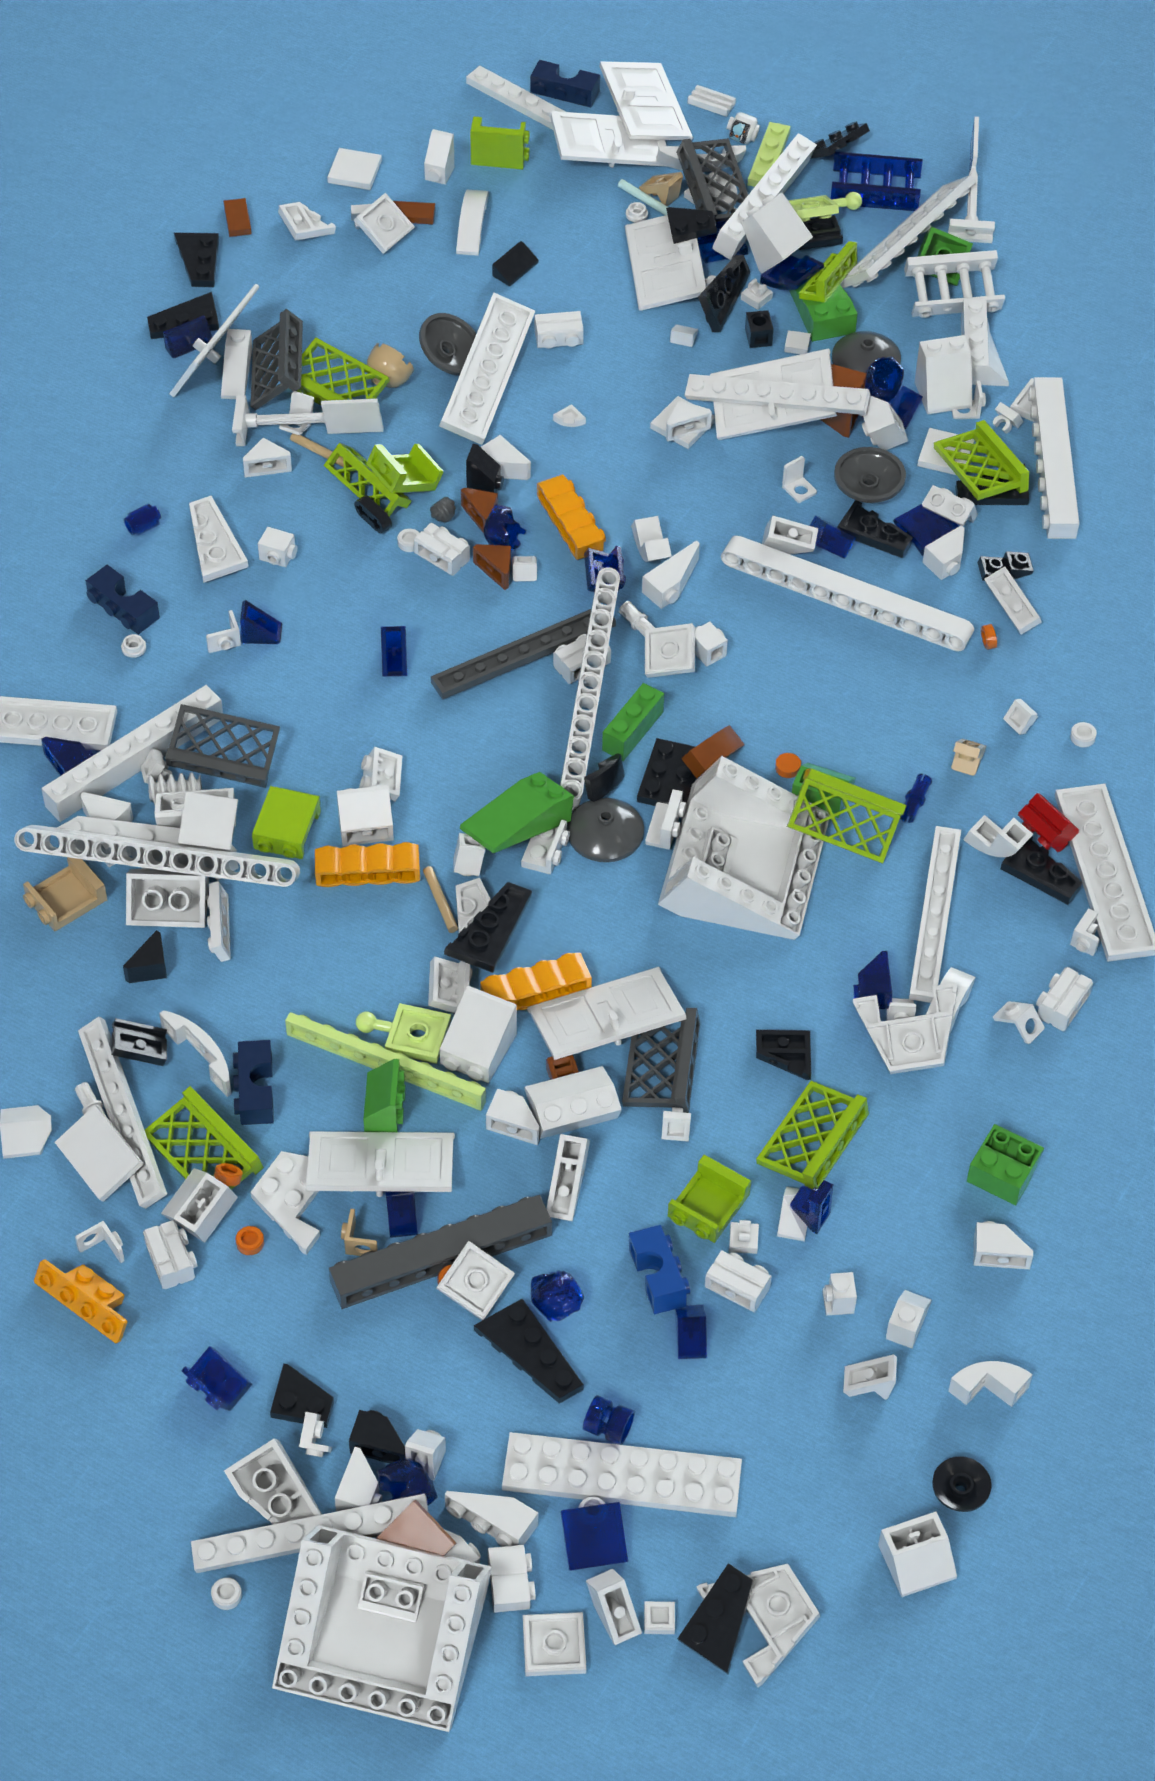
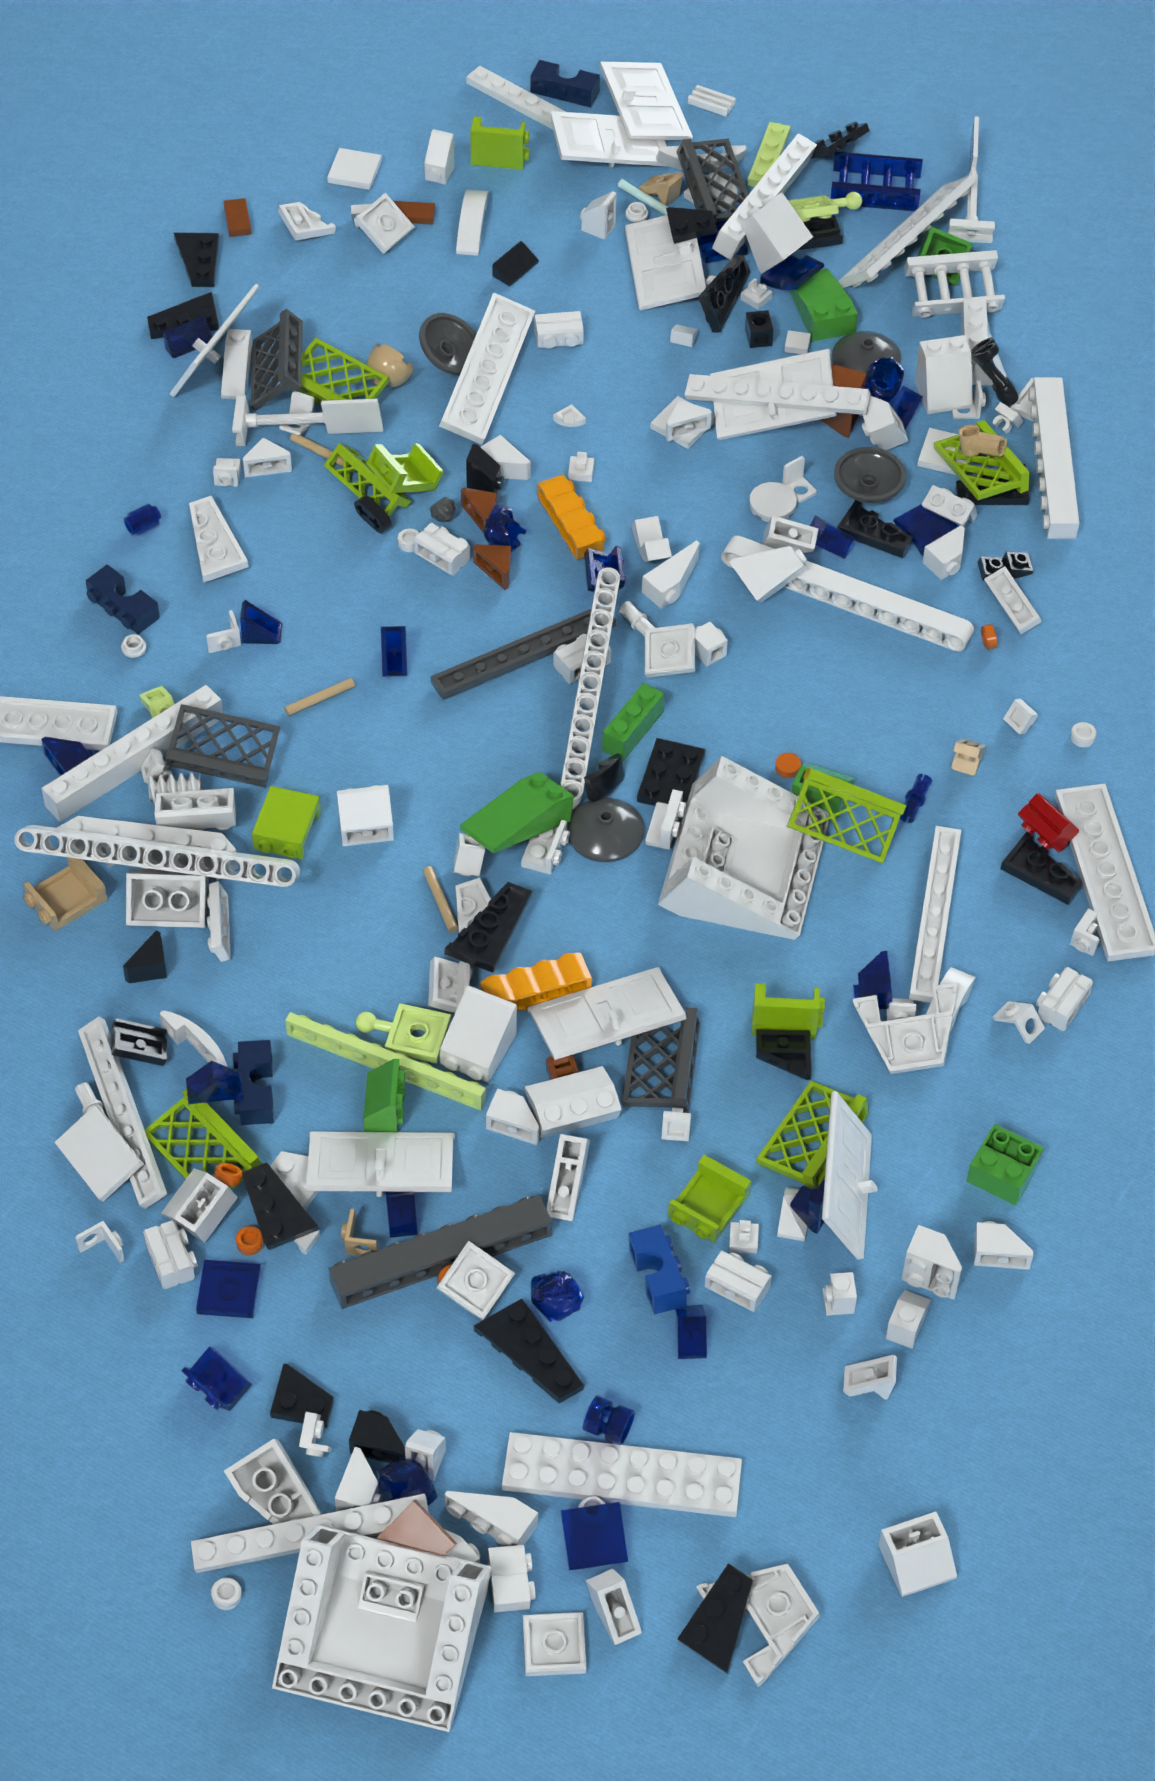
(24, 1131): white slope -> none
(86, 1296): light orange bracket -> none
(106, 808): white slope -> none
(156, 700): none -> yellowish green bracket
(208, 821): white tile -> none
(213, 1084): none -> clear blue slope
(226, 472): none -> white bracket
(228, 1289): none -> clear blue tile
(276, 1208): none -> black wing
(277, 547): white brick -> none
(319, 696): none -> tan bar
(363, 865): light orange brick -> none
(382, 768): white bracket -> none
(524, 568): white slope -> none
(581, 467): none -> white tile
(600, 216): none -> white slope
(659, 1617): white tile -> none
(709, 751): dark orange slope -> none
(743, 128): head -> none
(769, 570): none -> white slope
(772, 499): none -> white tile
(787, 1012): none -> lime panel
(829, 278): lime fence -> none
(847, 1176): none -> white door
(932, 1263): none -> white slope
(965, 1473): black dish -> none
(976, 442): none -> tan piece
(983, 355): none -> black piece
(996, 841): white brick -> none
(1001, 1378): white brick -> none

